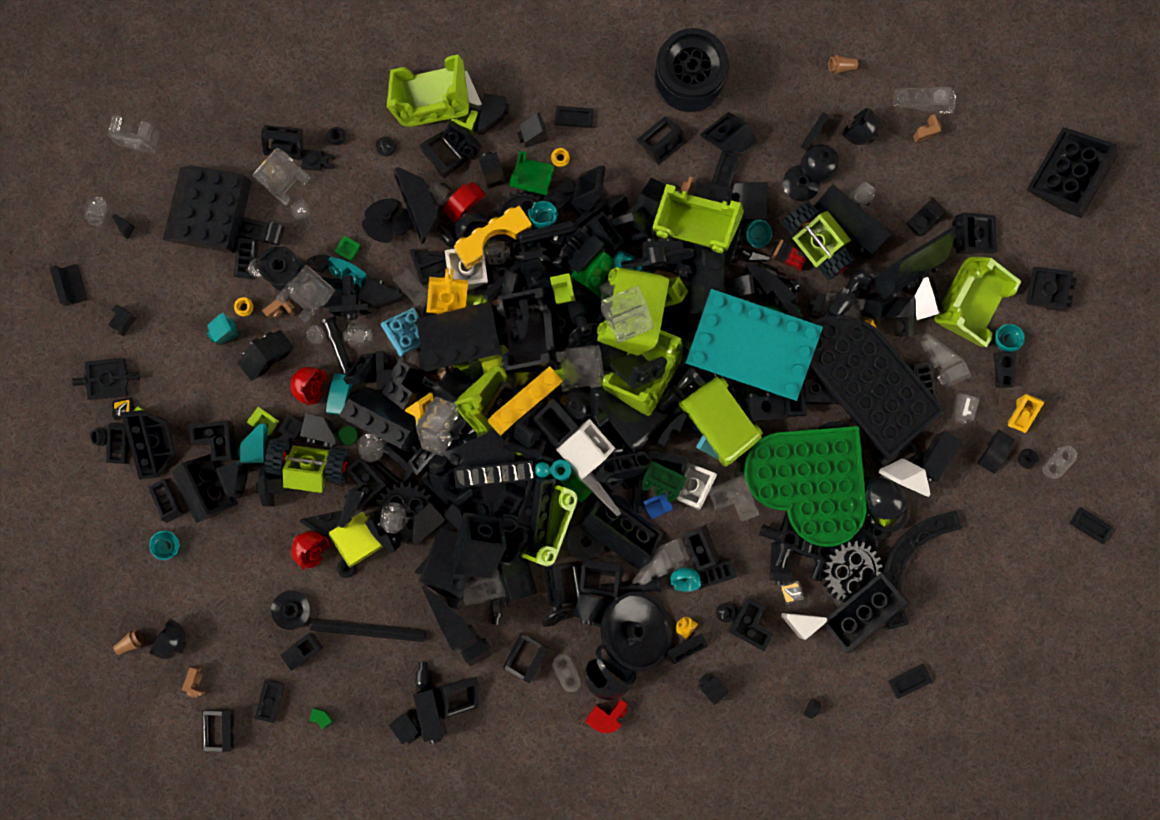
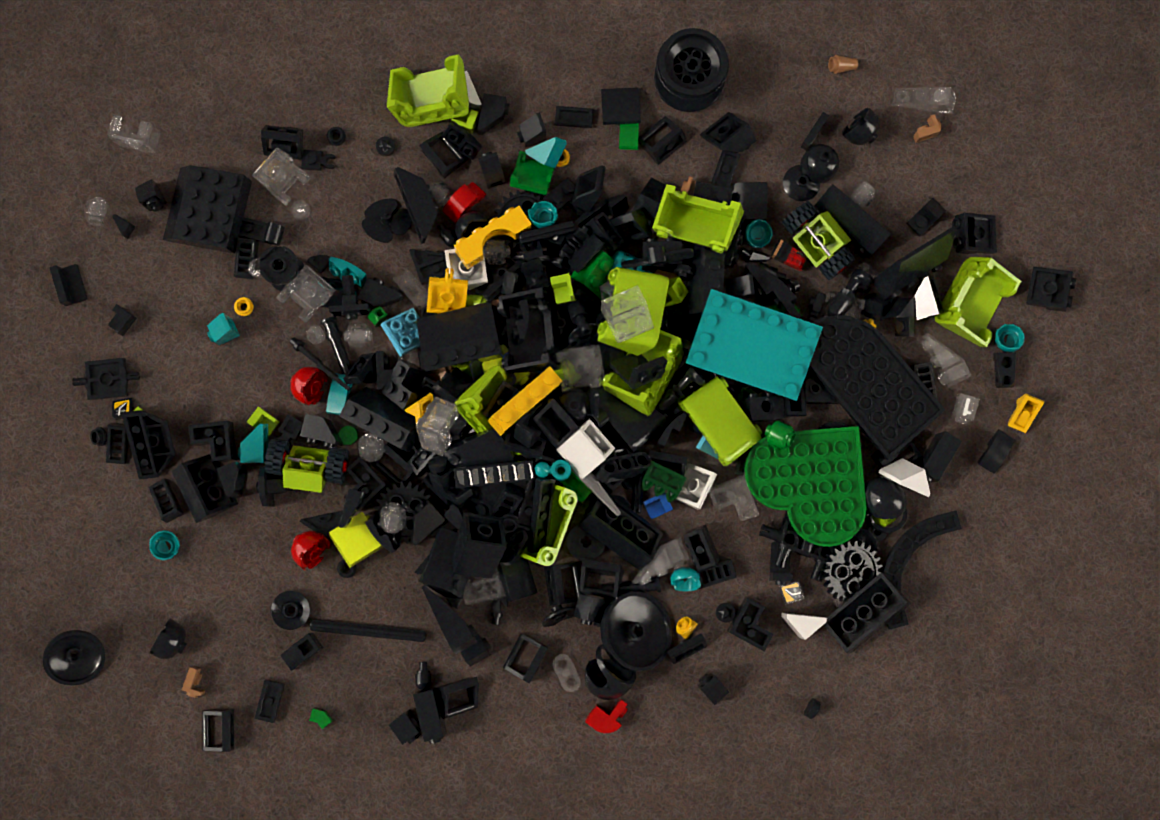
(69, 667): none -> black dish
(130, 642): medium nougat cone -> none
(150, 196): none -> black slope
(264, 353): black brick -> none
(275, 308): medium nougat bracket -> none
(299, 346): none -> black piece
(347, 248): green plate -> none
(375, 319): none -> green piece
(548, 152): none -> teal slope
(620, 106): none -> black slope
(629, 136): none -> green slope
(780, 434): none -> green head
(910, 681): black tile -> none
(1028, 458): black tile -> none
(1061, 465): clear plate -> none
(1073, 171): black slope -> none
(1091, 525): black tile -> none

